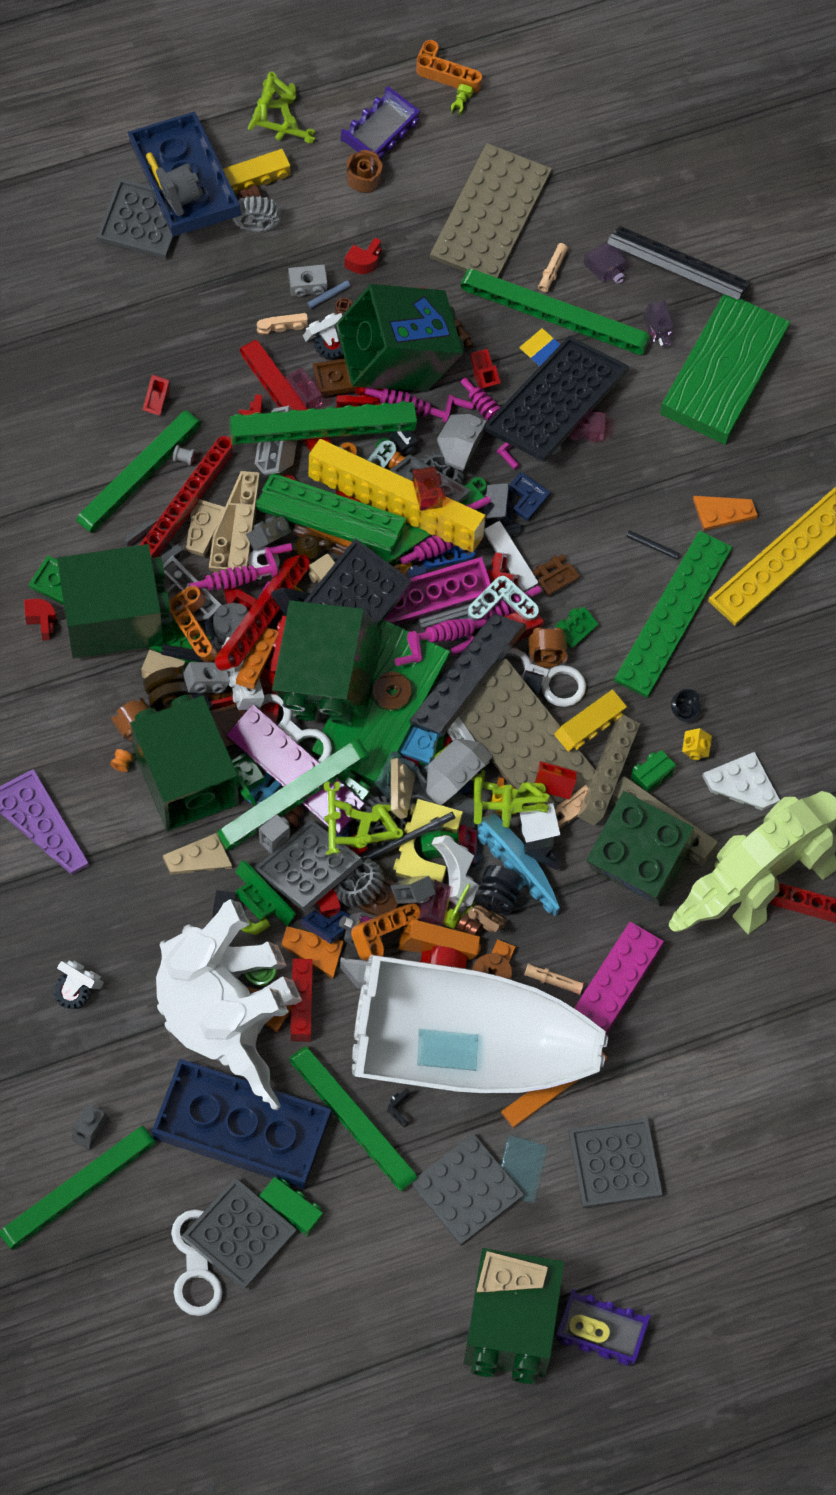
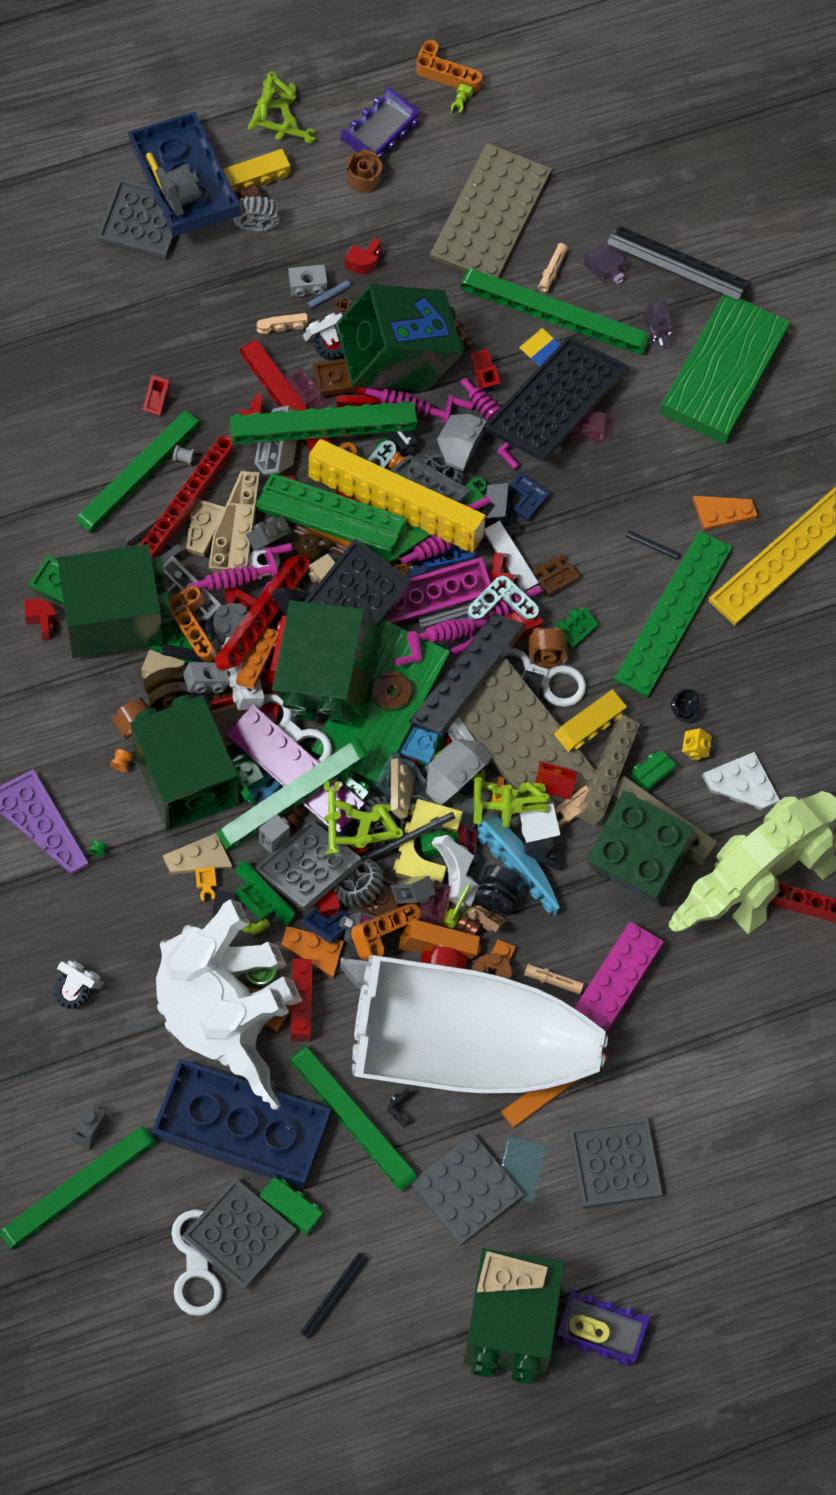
(98, 848): none -> green bush
(206, 880): none -> light orange plate
(333, 1296): none -> black axle
(428, 488): clear red brick -> none
(447, 1049): clear light blue piece -> none

